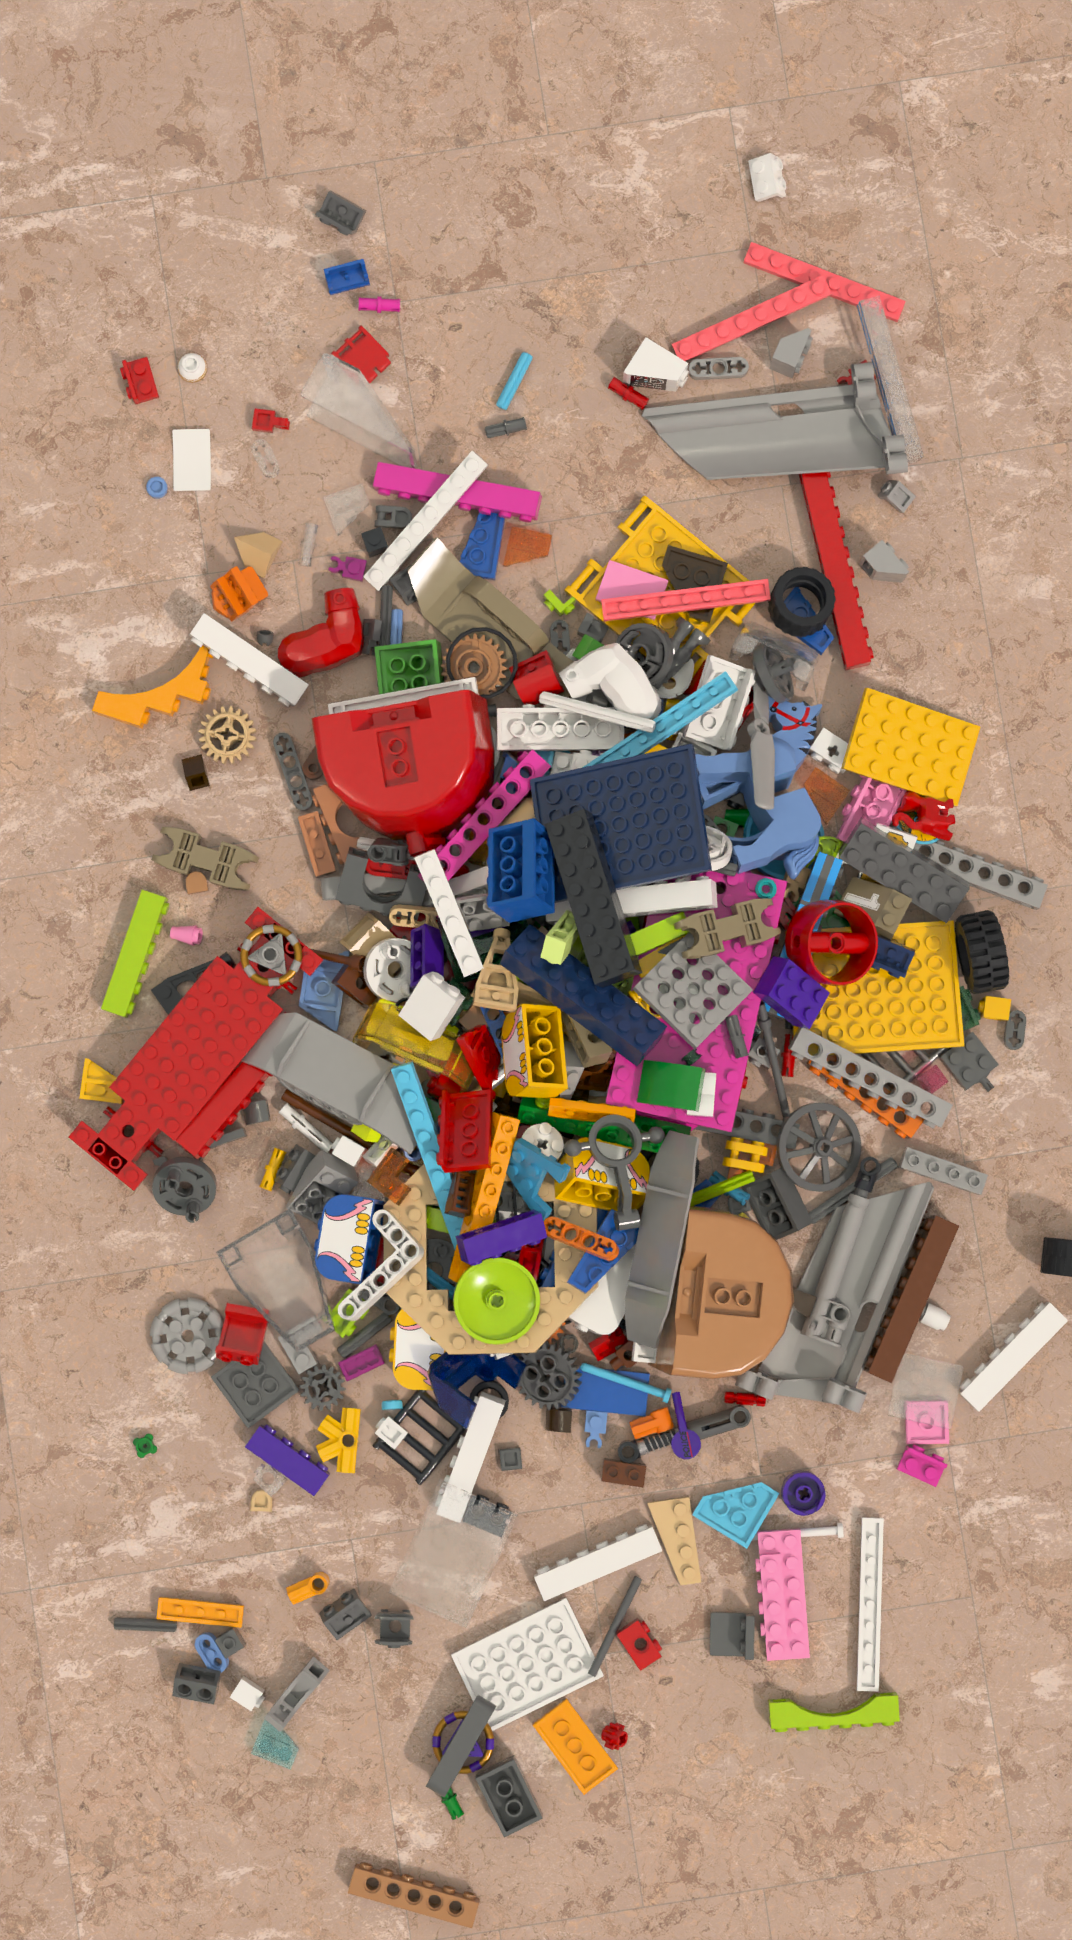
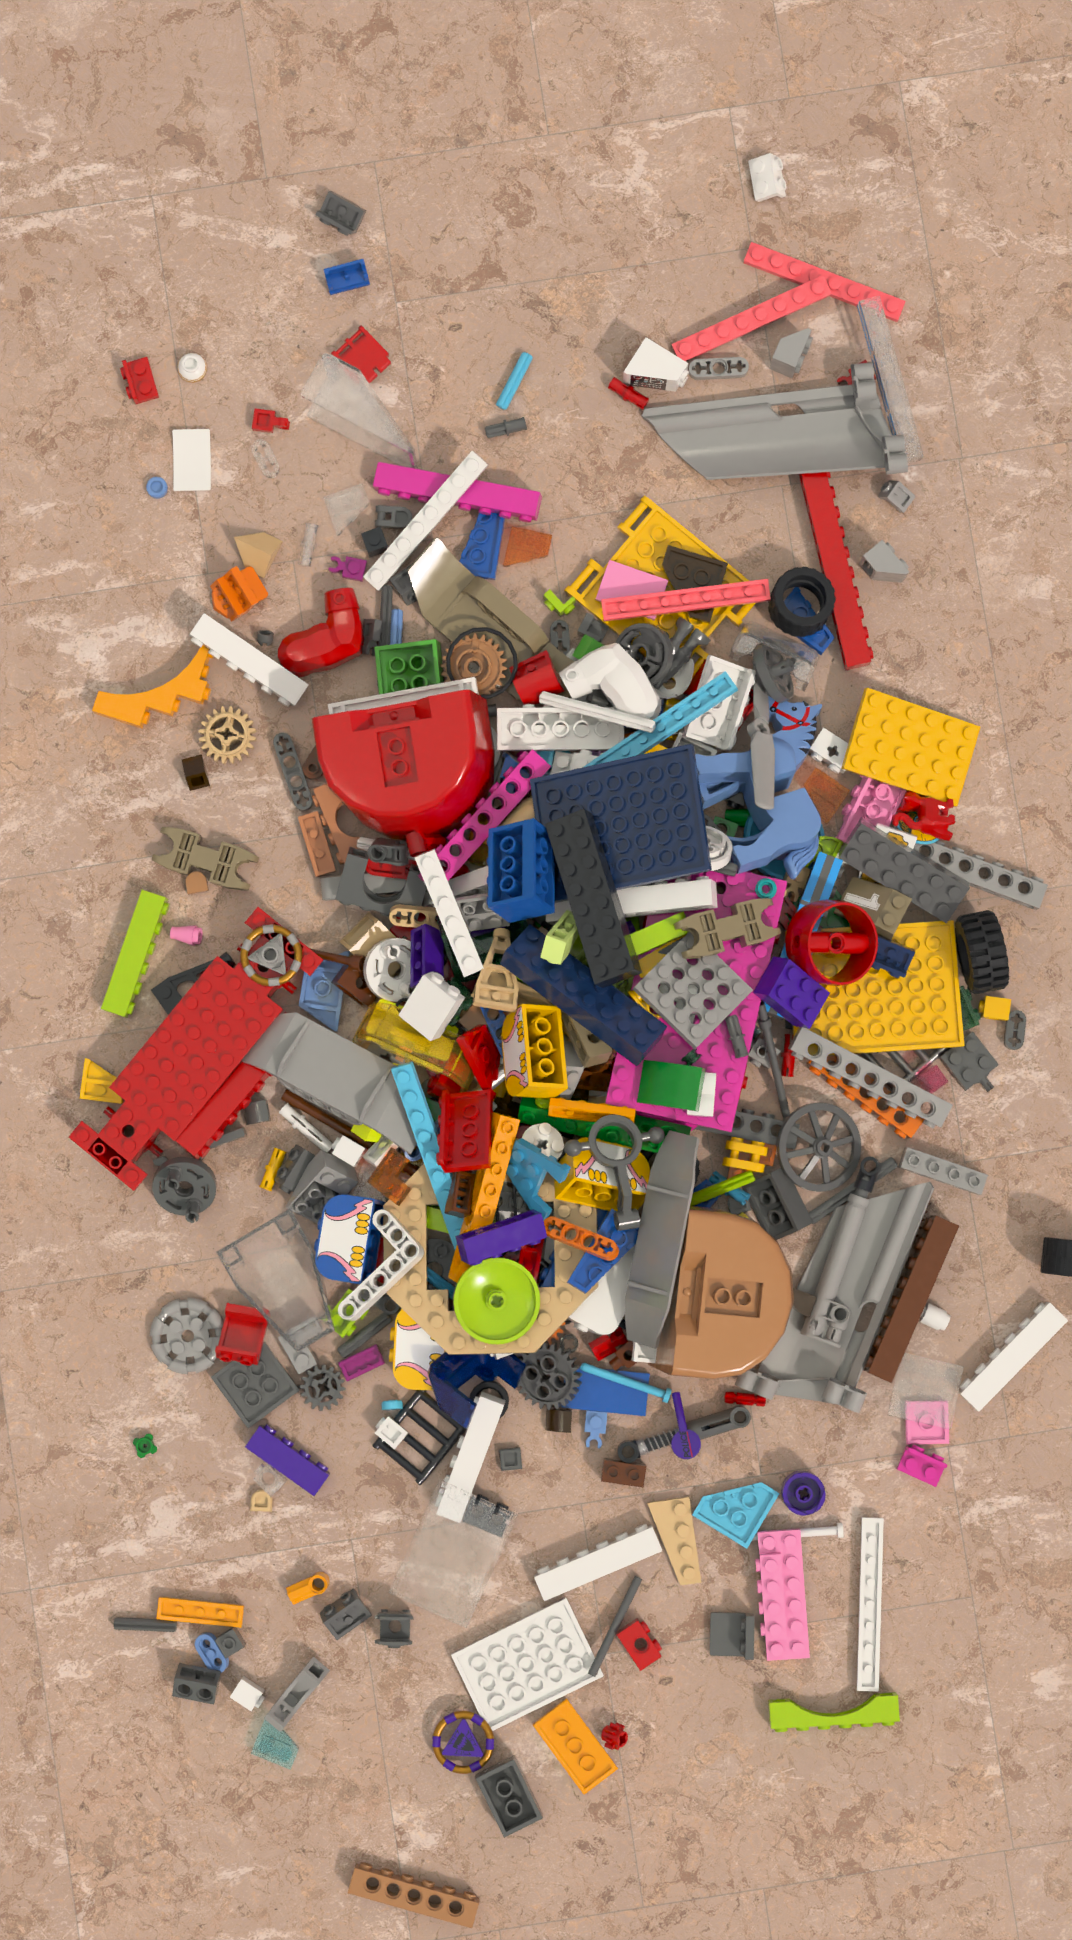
(334, 1446): yellow piece -> none
(379, 304): dark pink pin -> none
(452, 1804): green axle -> none
(461, 1746): dark grey beam -> none
(657, 1421): orange piece -> none

